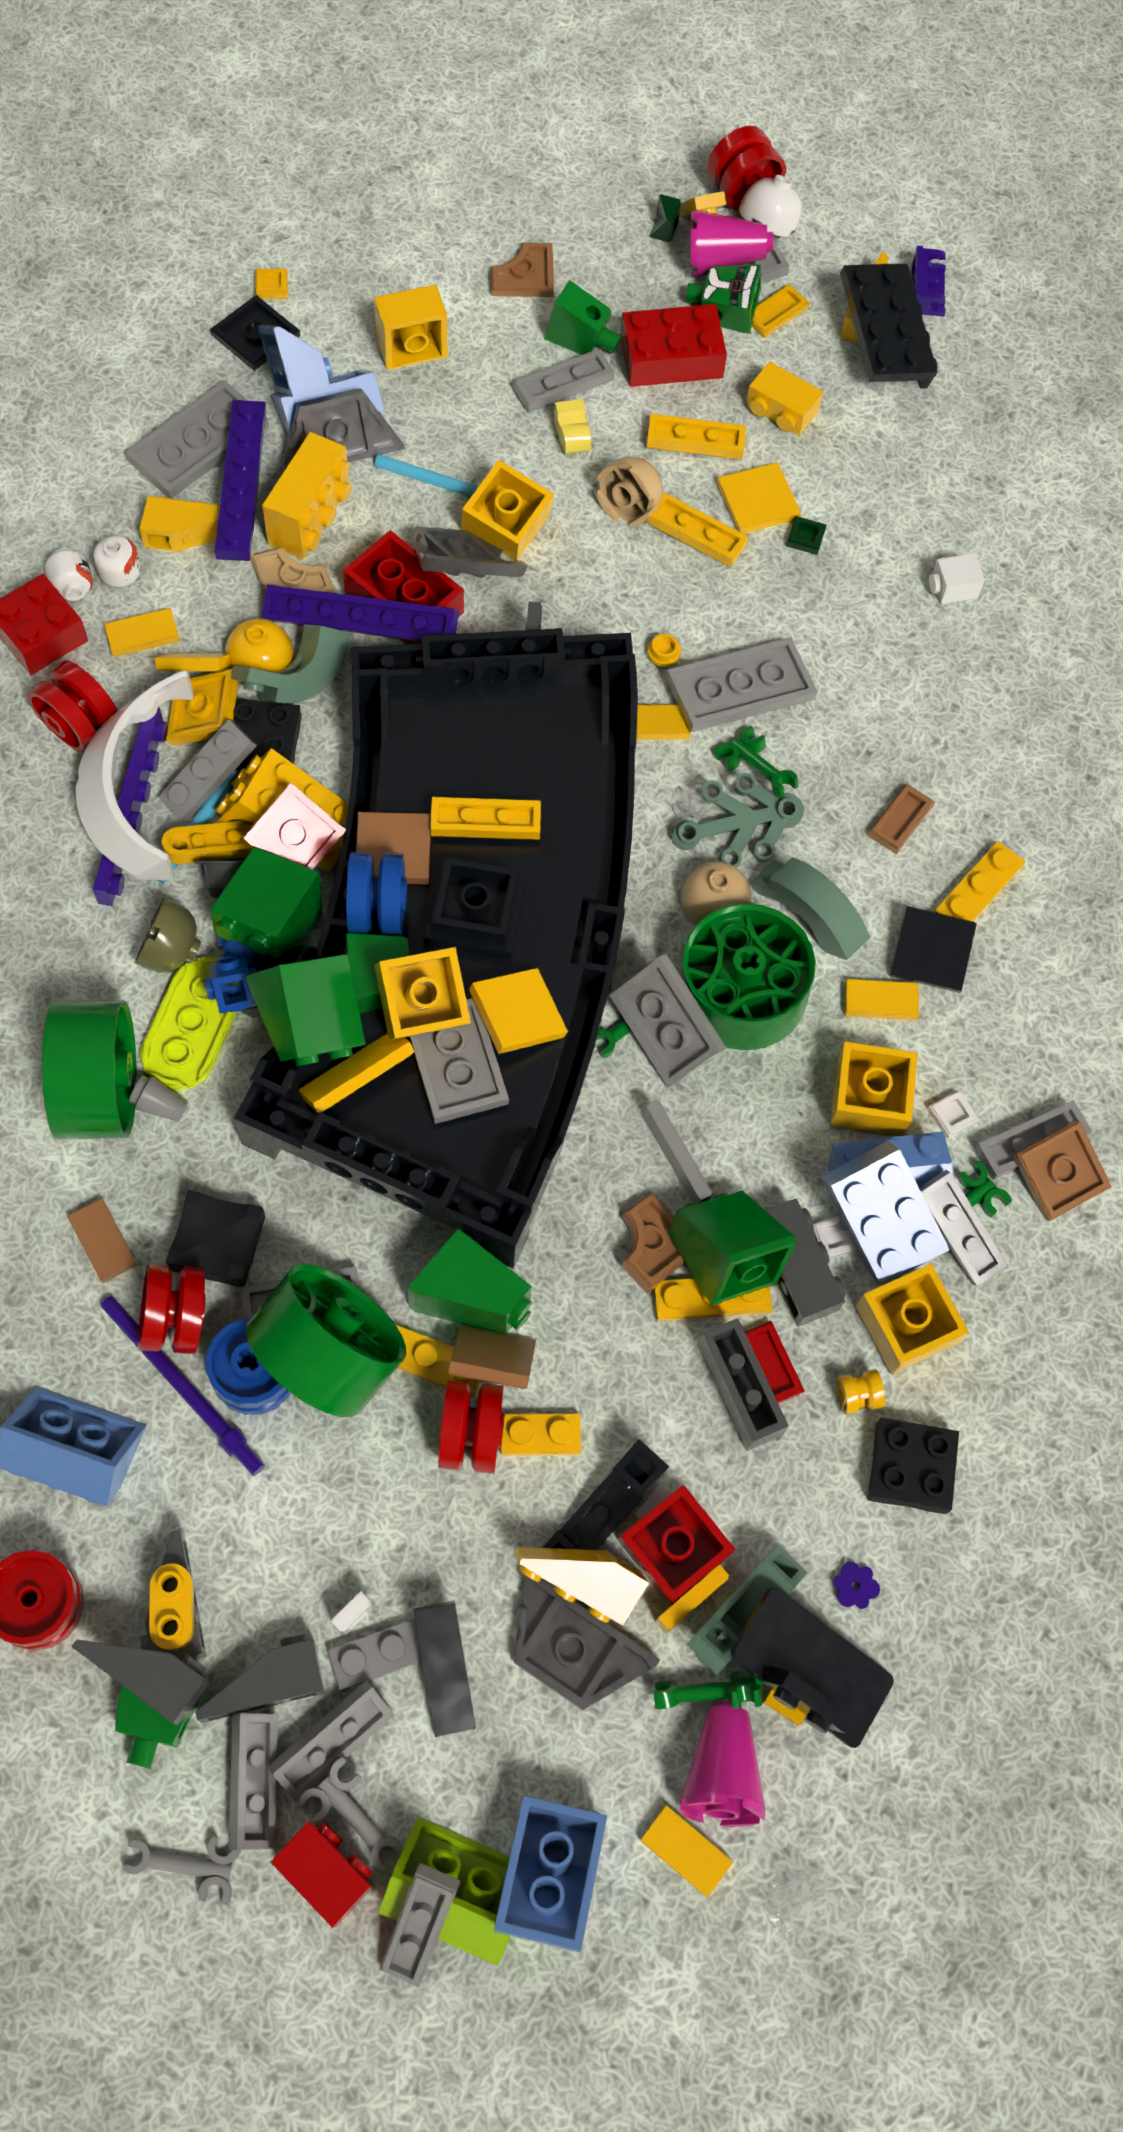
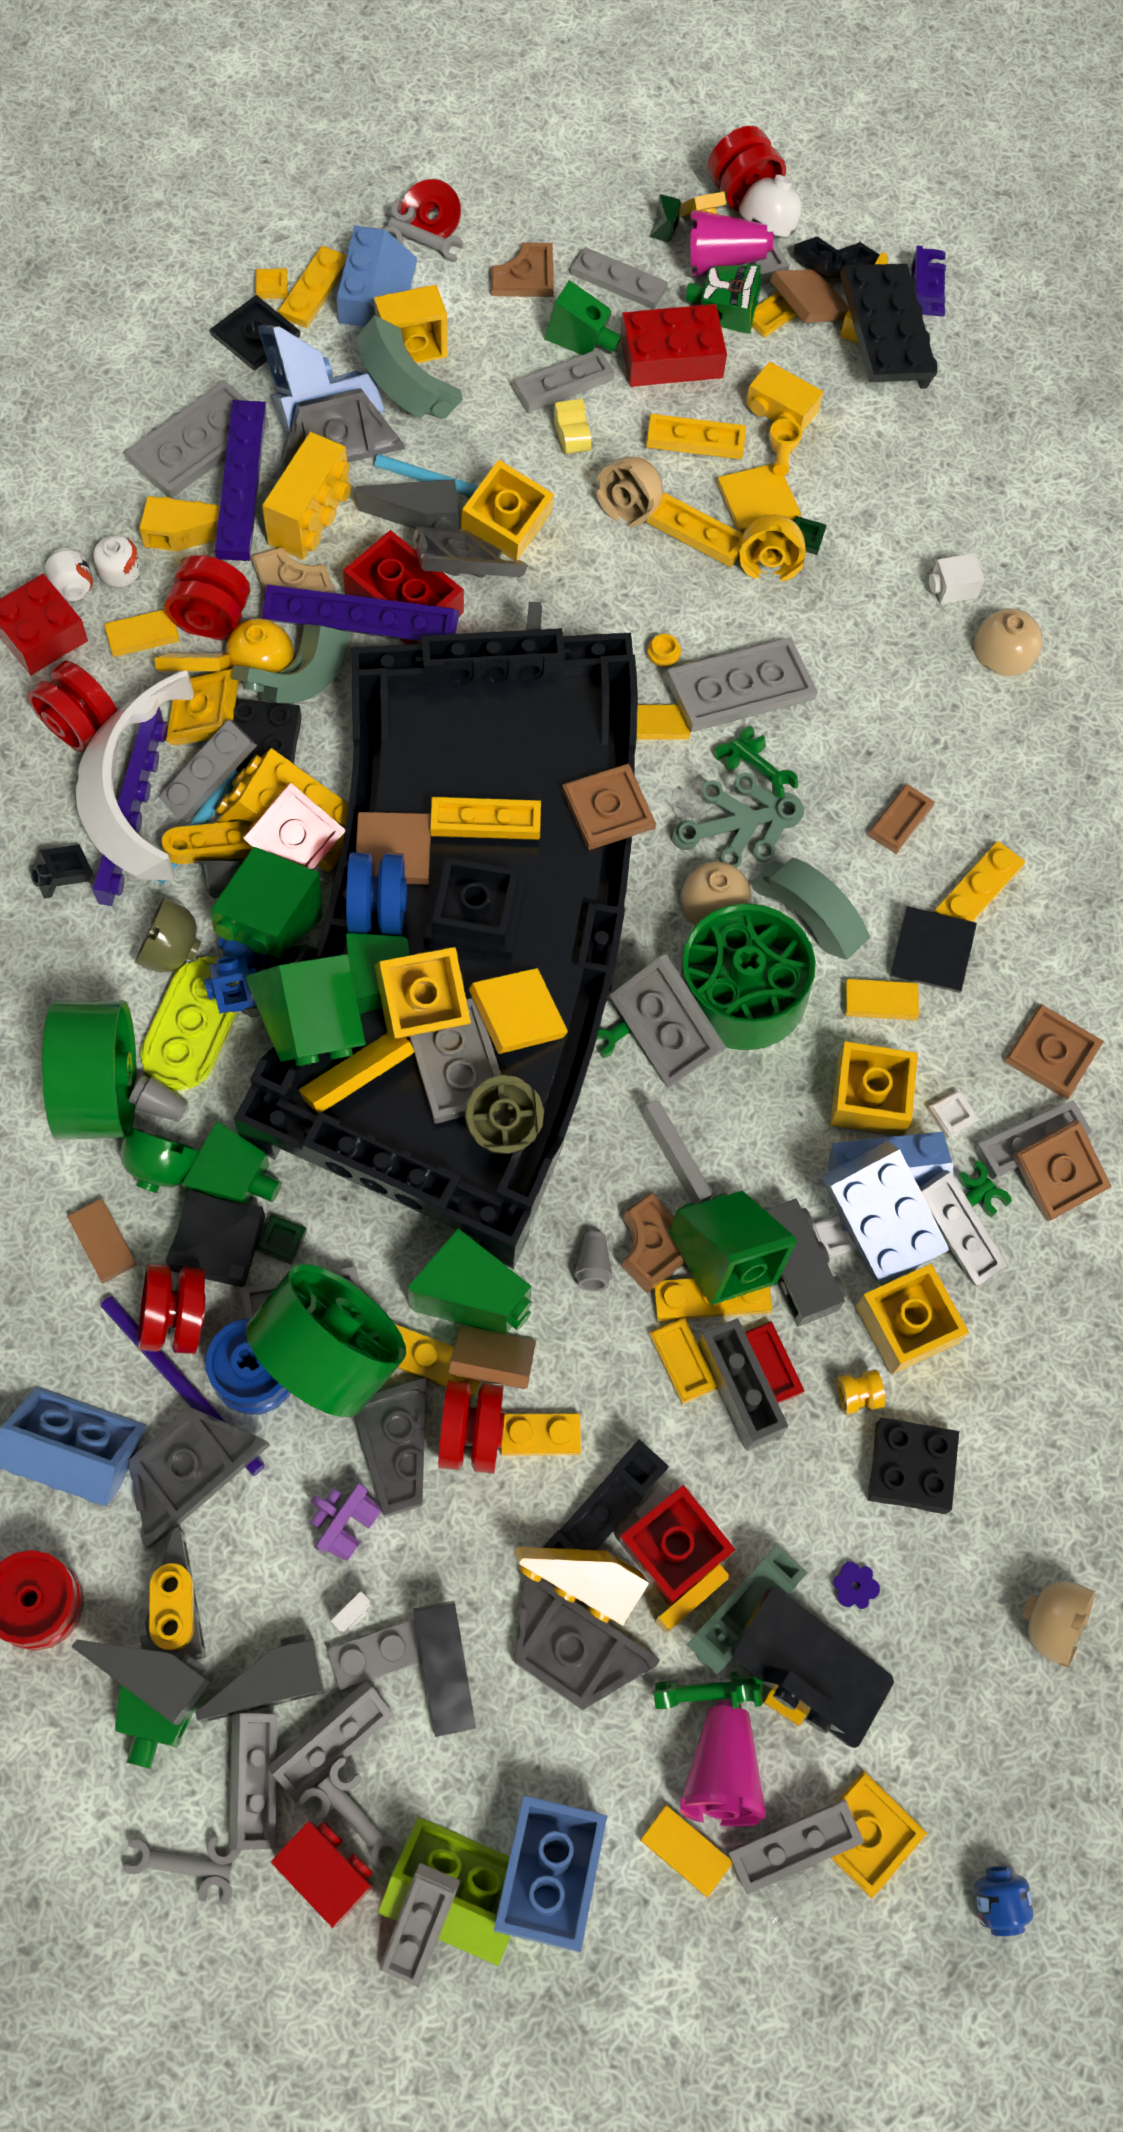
(60, 867): none -> black bracket
(155, 1159): none -> green cylinder
(187, 1468): none -> flat silver wing
(207, 597): none -> red wheel
(231, 1169): none -> green torso
(281, 1239): none -> dark green tile
(313, 287): none -> yellow plate
(357, 1506): none -> medium lavender hips
(373, 268): none -> medium blue slope
(394, 1445): none -> flat silver wing
(399, 375): none -> sand green arch
(400, 225): none -> light grey bar
(412, 503): none -> dark grey slope
(431, 196): none -> red dish
(504, 1114): none -> olive cylinder
(593, 1264): none -> light grey cone
(608, 806): none -> medium nougat tile
(619, 278): none -> light grey plate
(683, 1360): none -> yellow tile
(773, 542): none -> yellow cylinder
(784, 438): none -> yellow bar
(796, 1846): none -> light grey plate
(810, 295): none -> medium nougat tile
(828, 260): none -> black plate
(887, 1836): none -> yellow tile
(1003, 1901): none -> blue head
(1008, 642): none -> tan cylinder
(1054, 1051): none -> medium nougat tile
(1058, 1619): none -> tan cylinder

